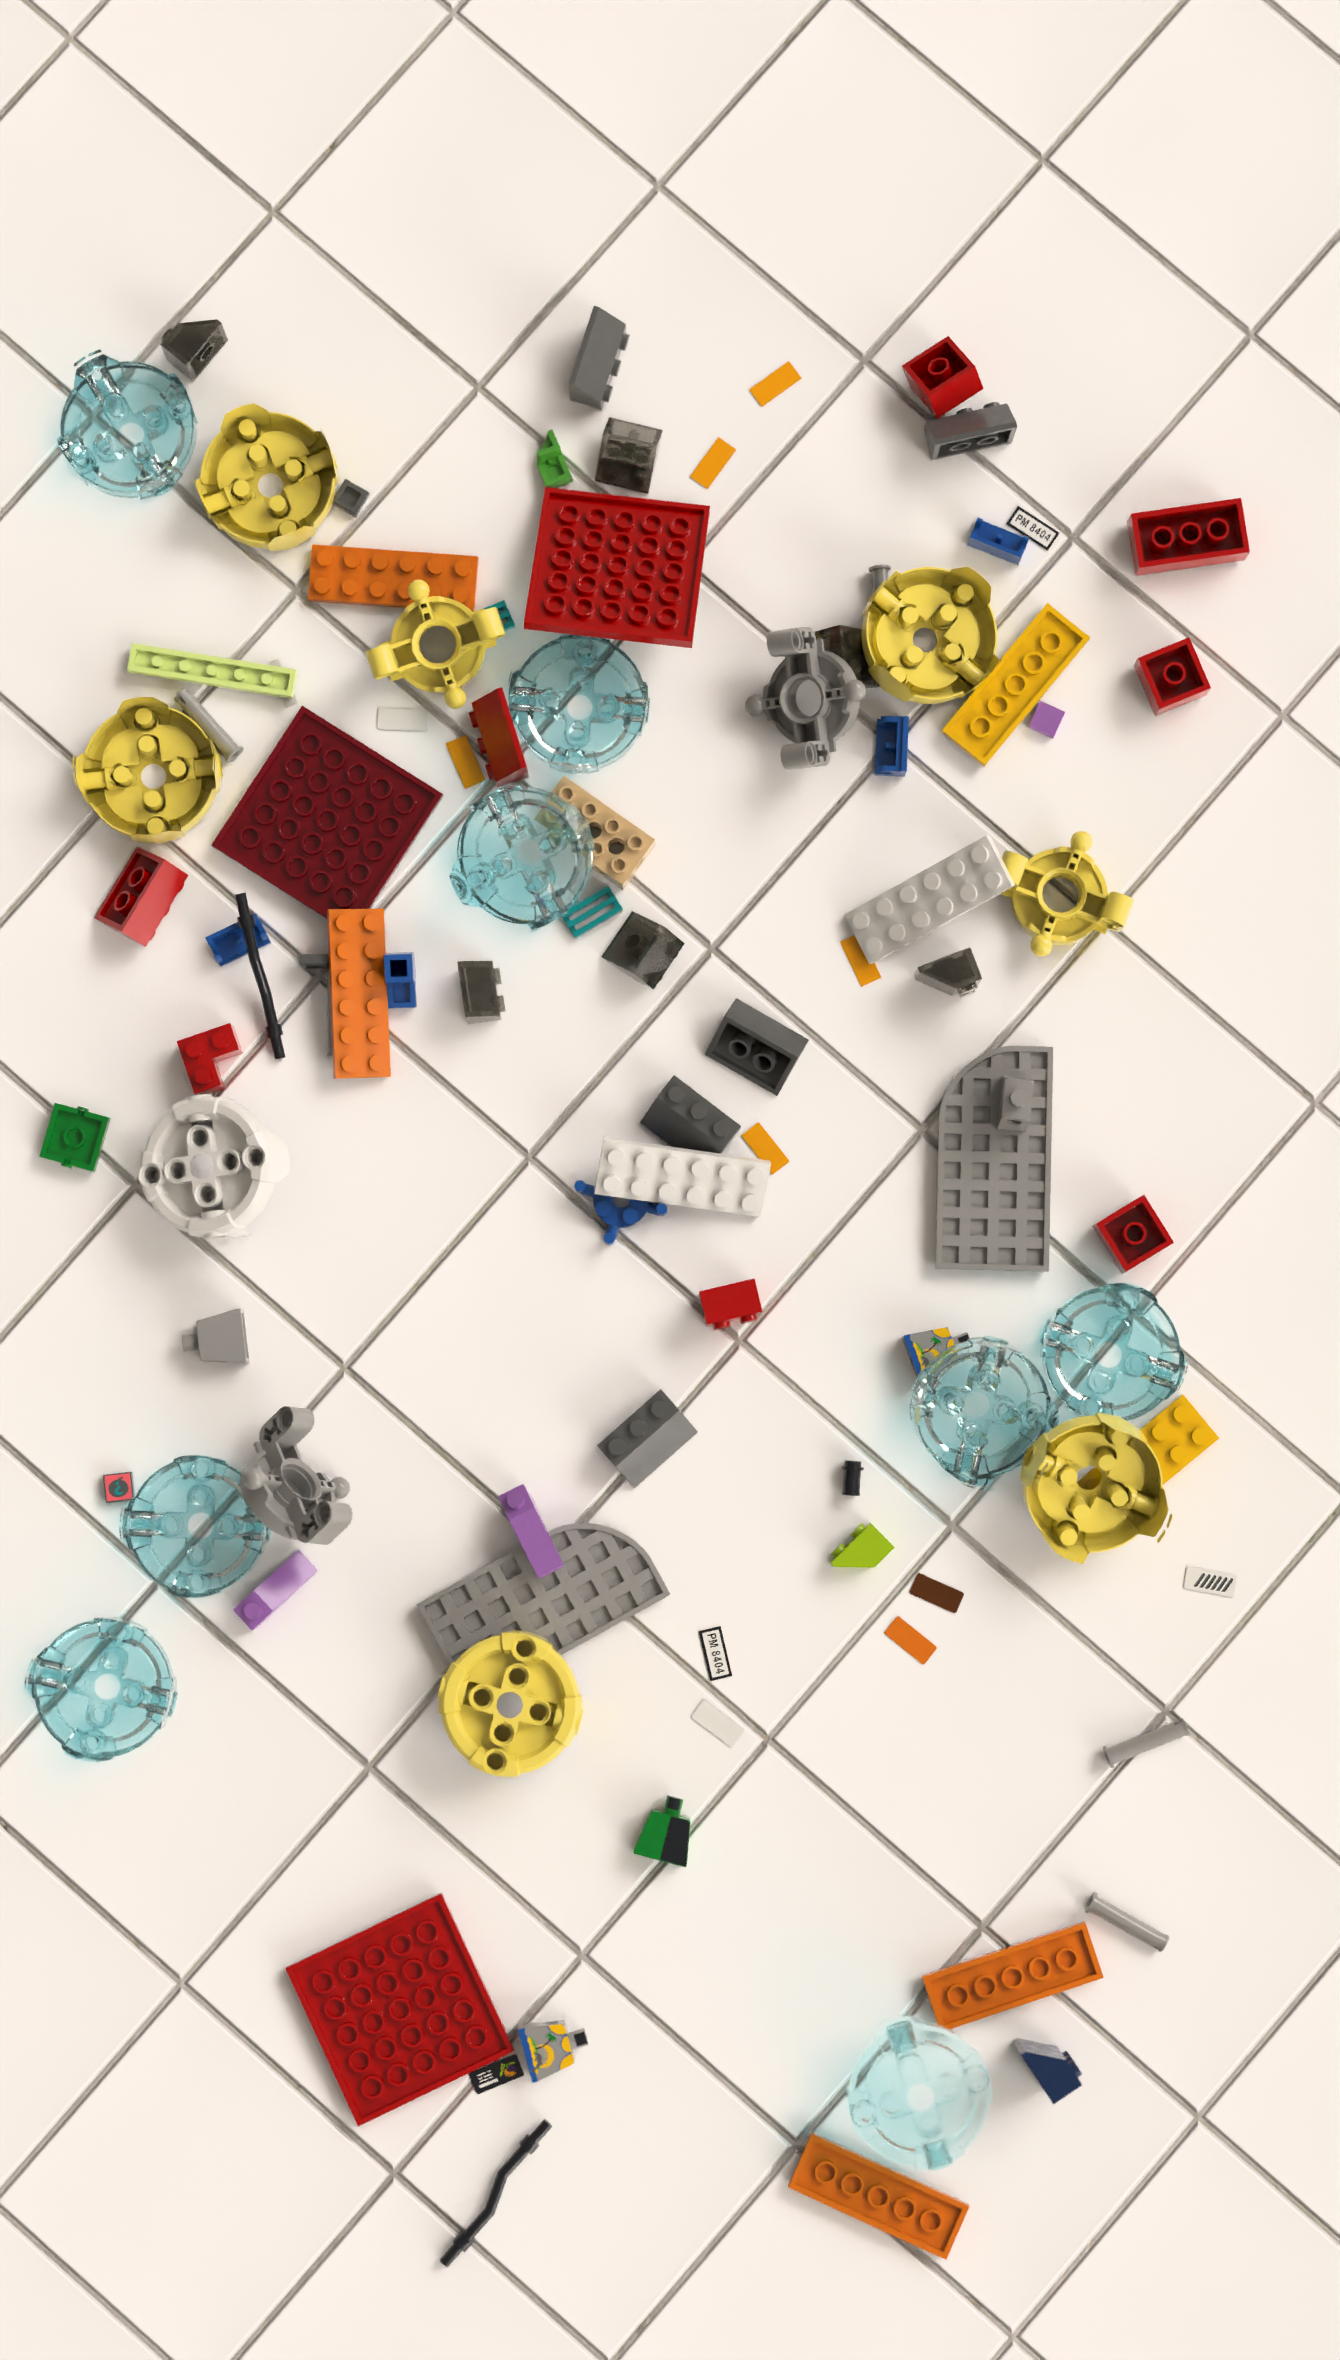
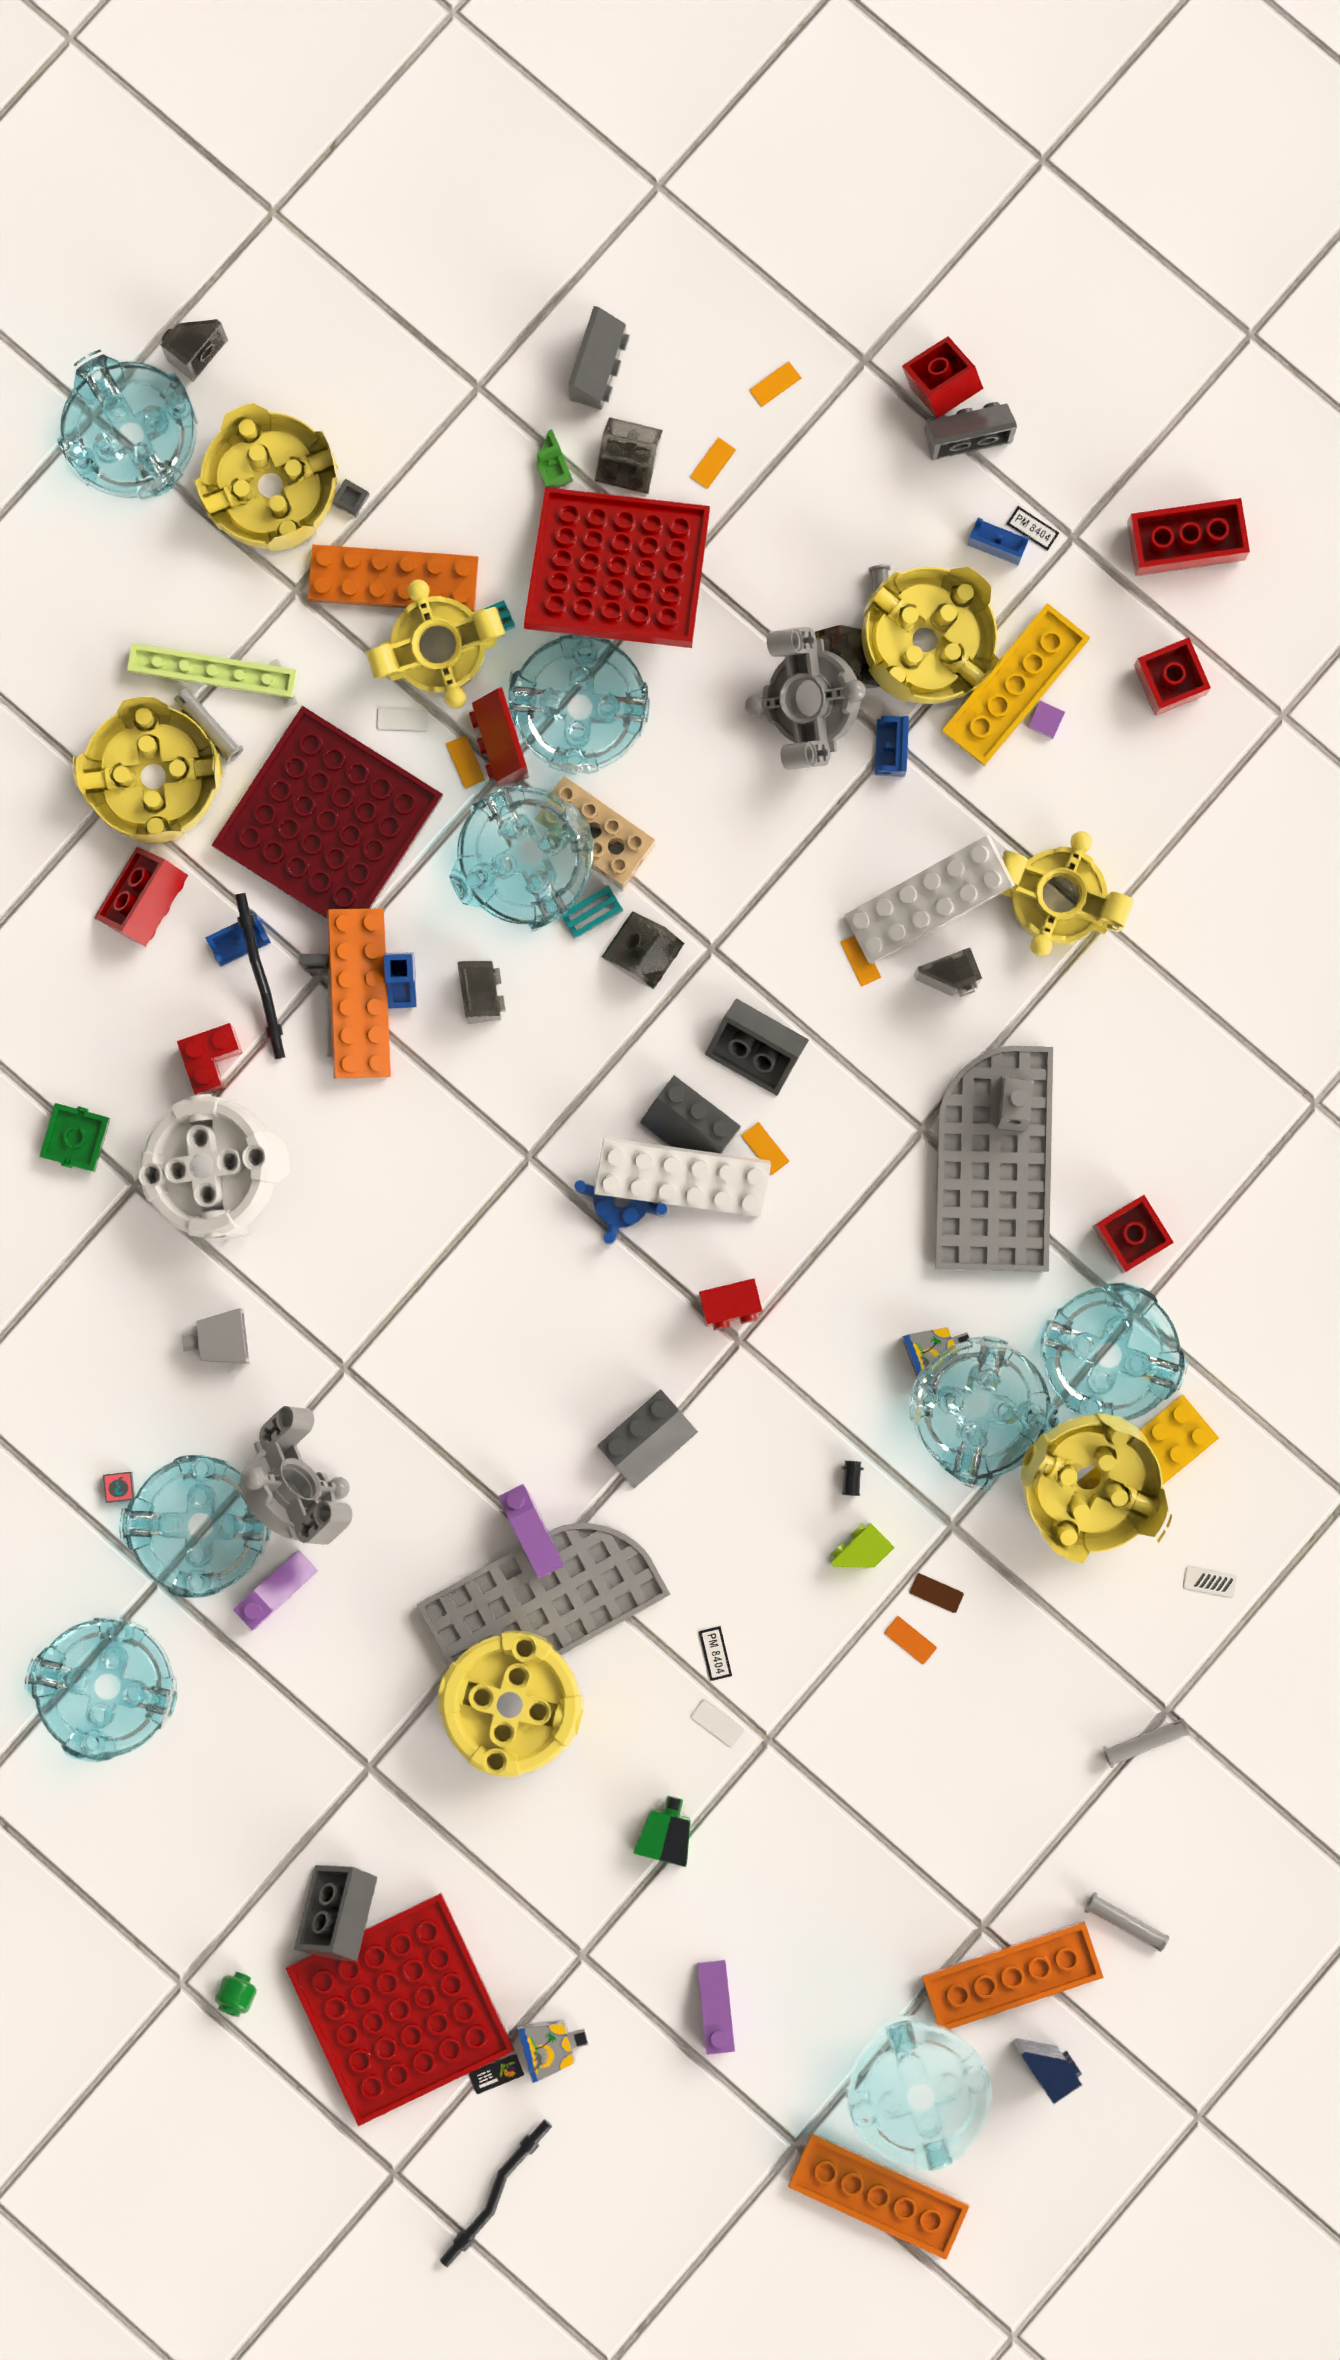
(235, 1994): none -> green head
(336, 1912): none -> dark grey slope
(716, 2007): none -> medium lavender slope

